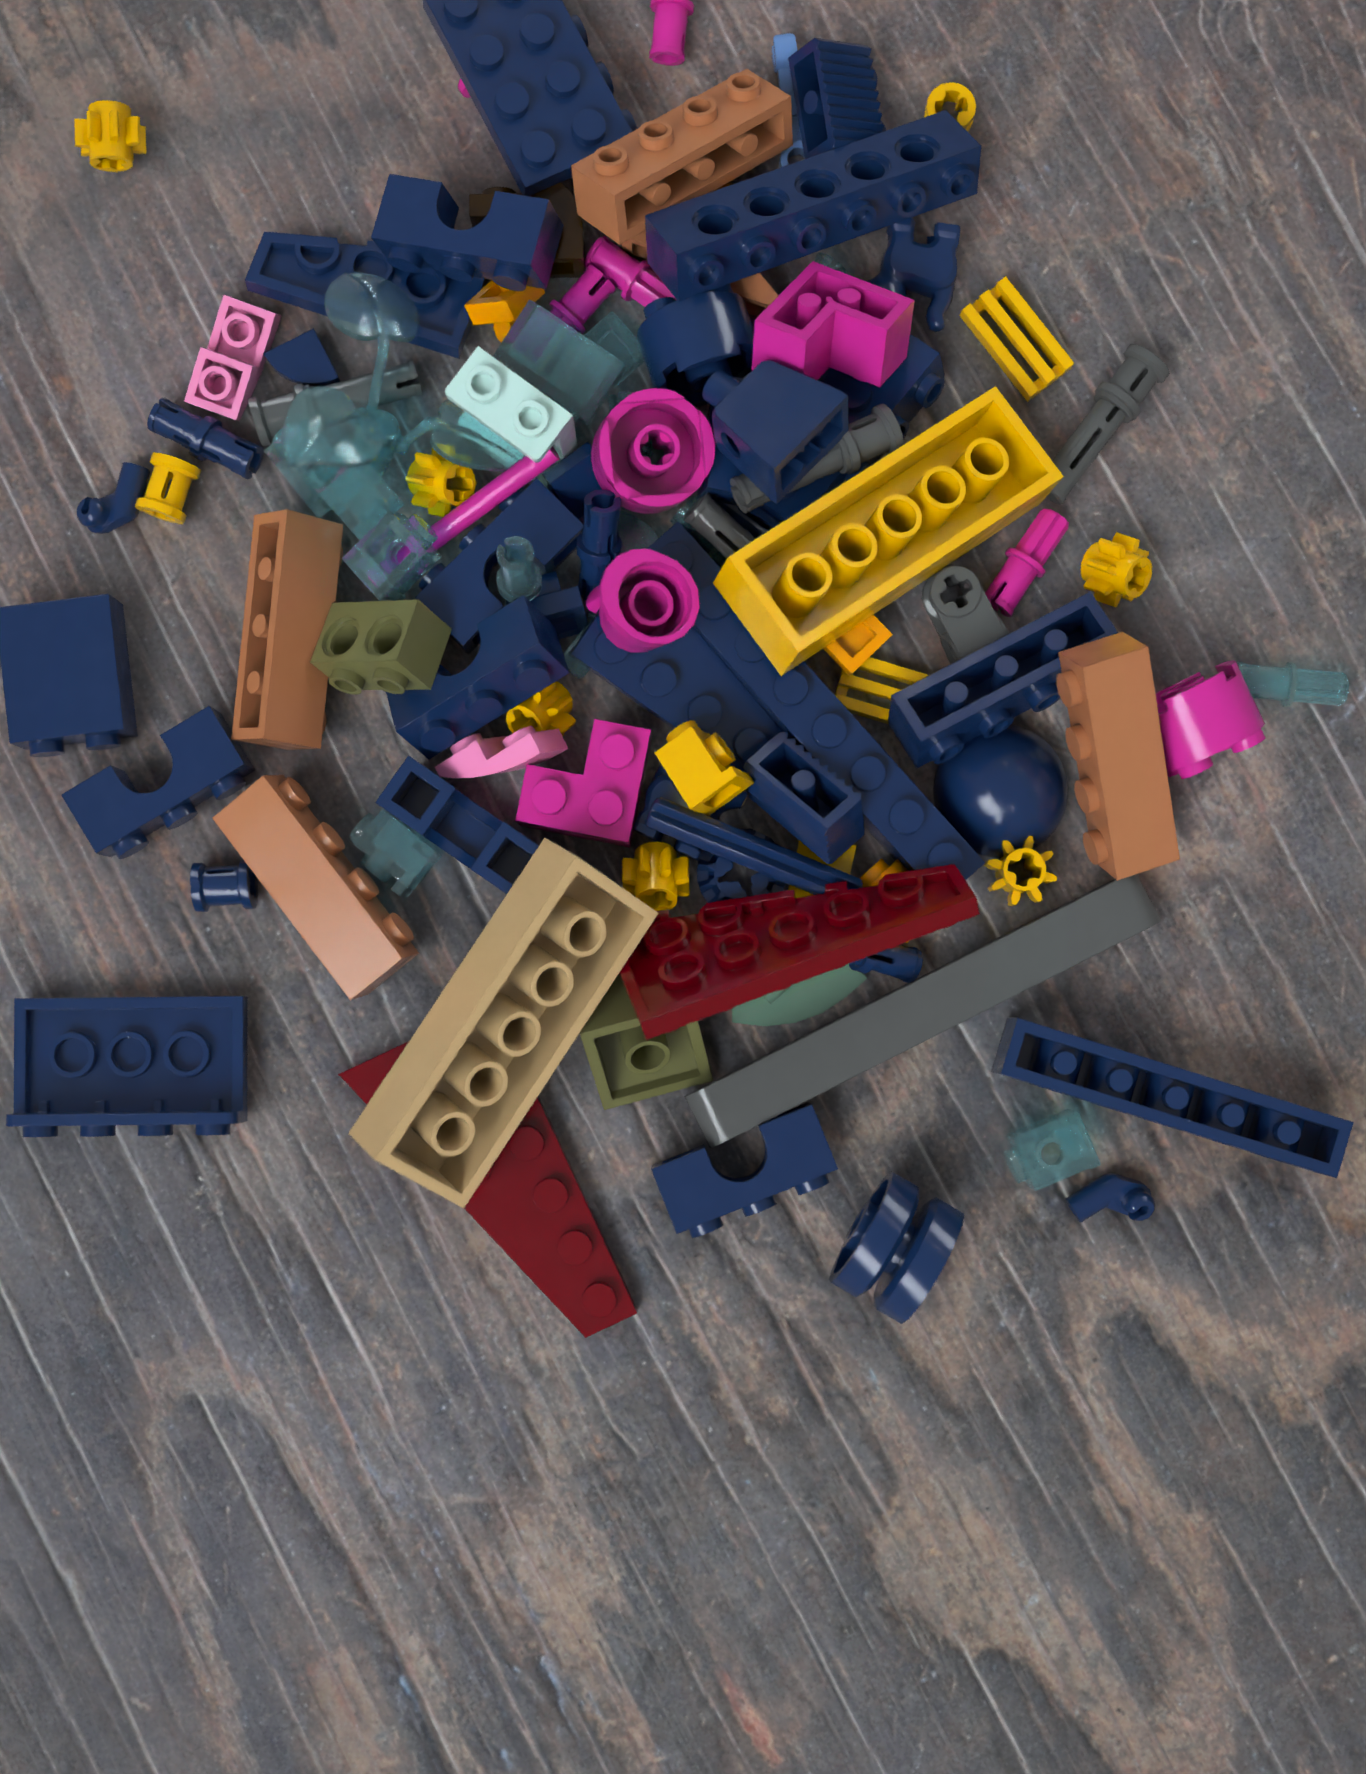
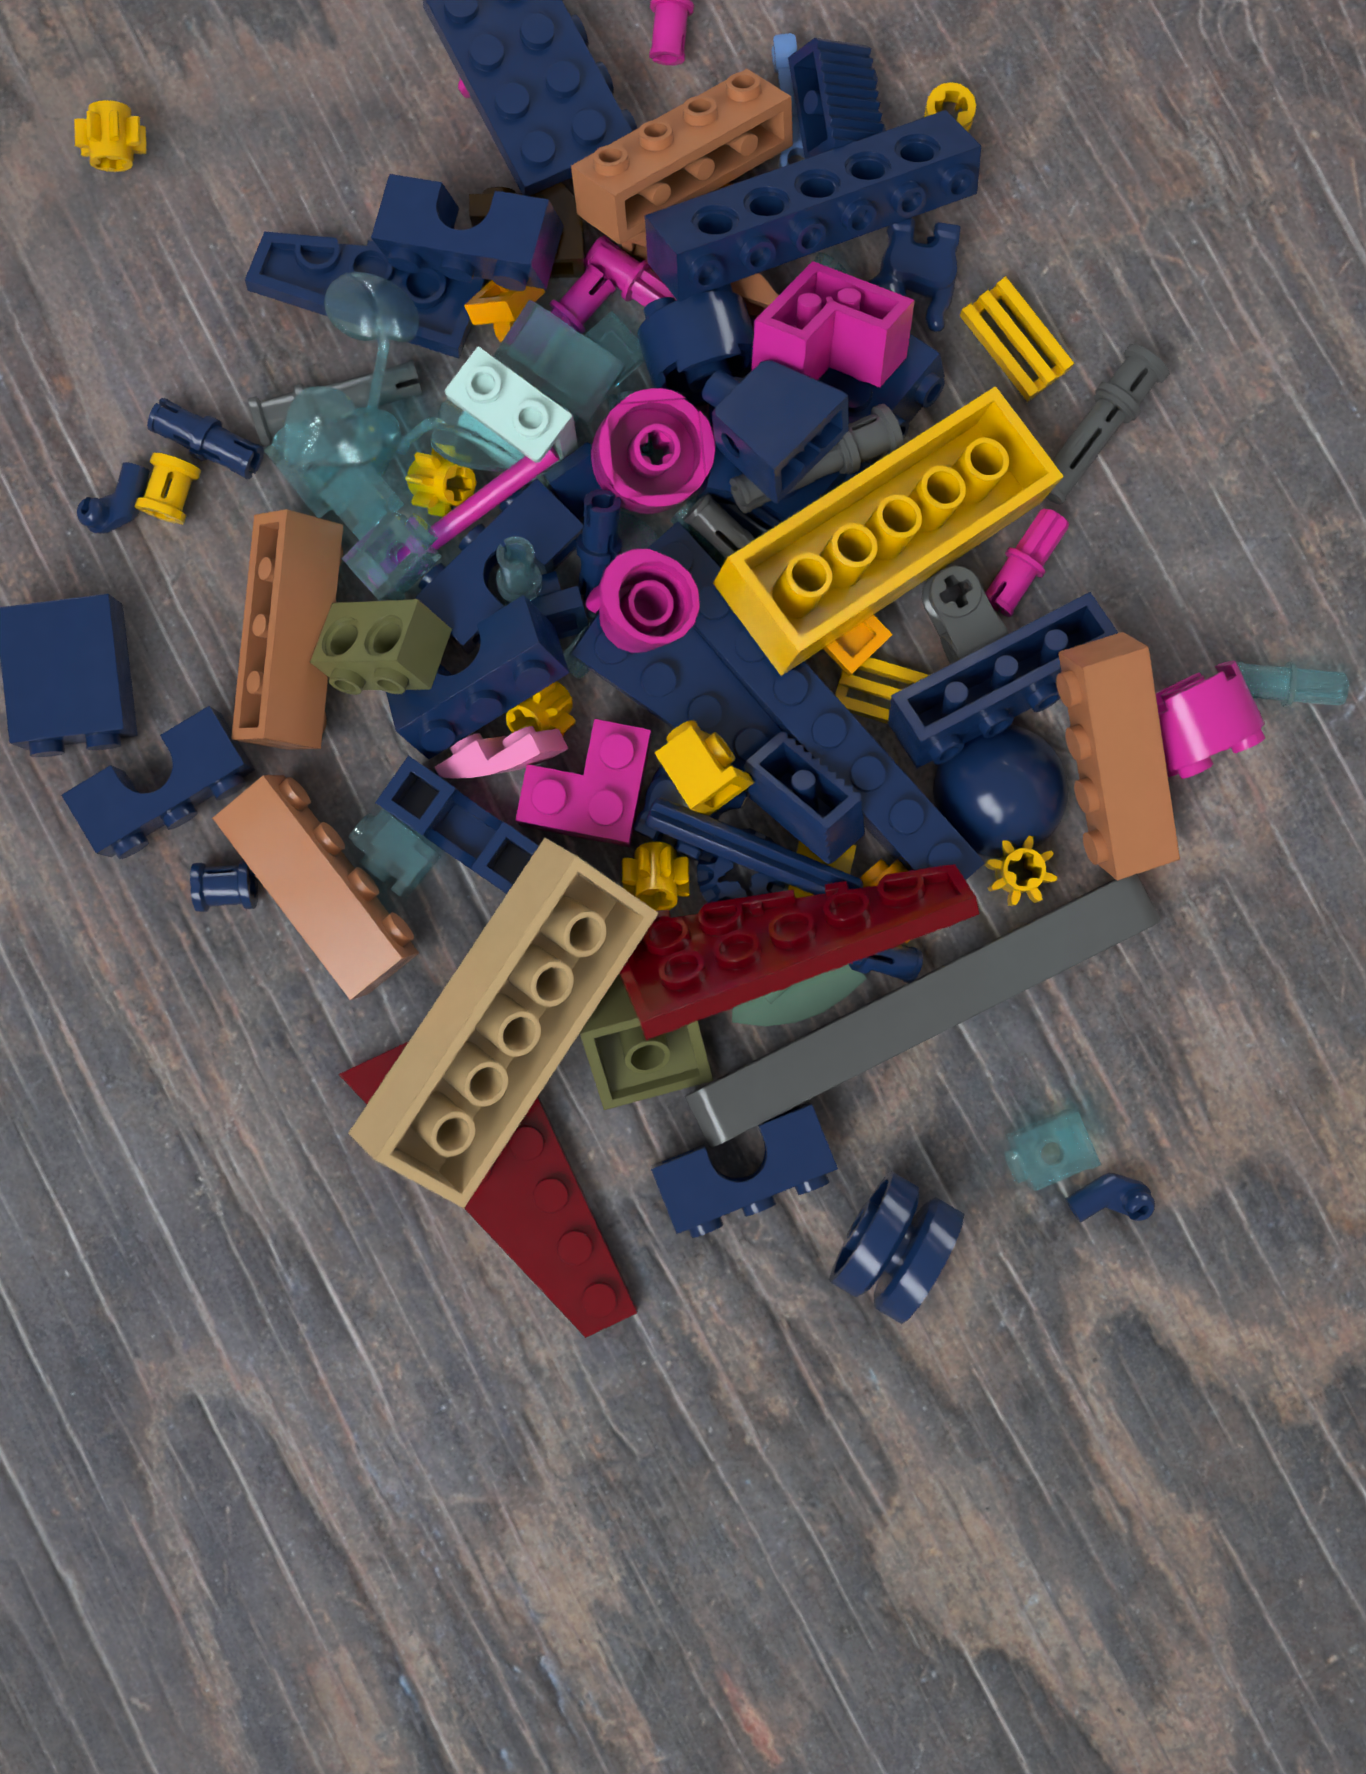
(130, 1064): dark blue bracket -> none
(234, 358): bright pink slope -> none
(303, 361): dark blue tile -> none
(1116, 569): yellow gear -> none
(1172, 1097): dark blue brick -> none

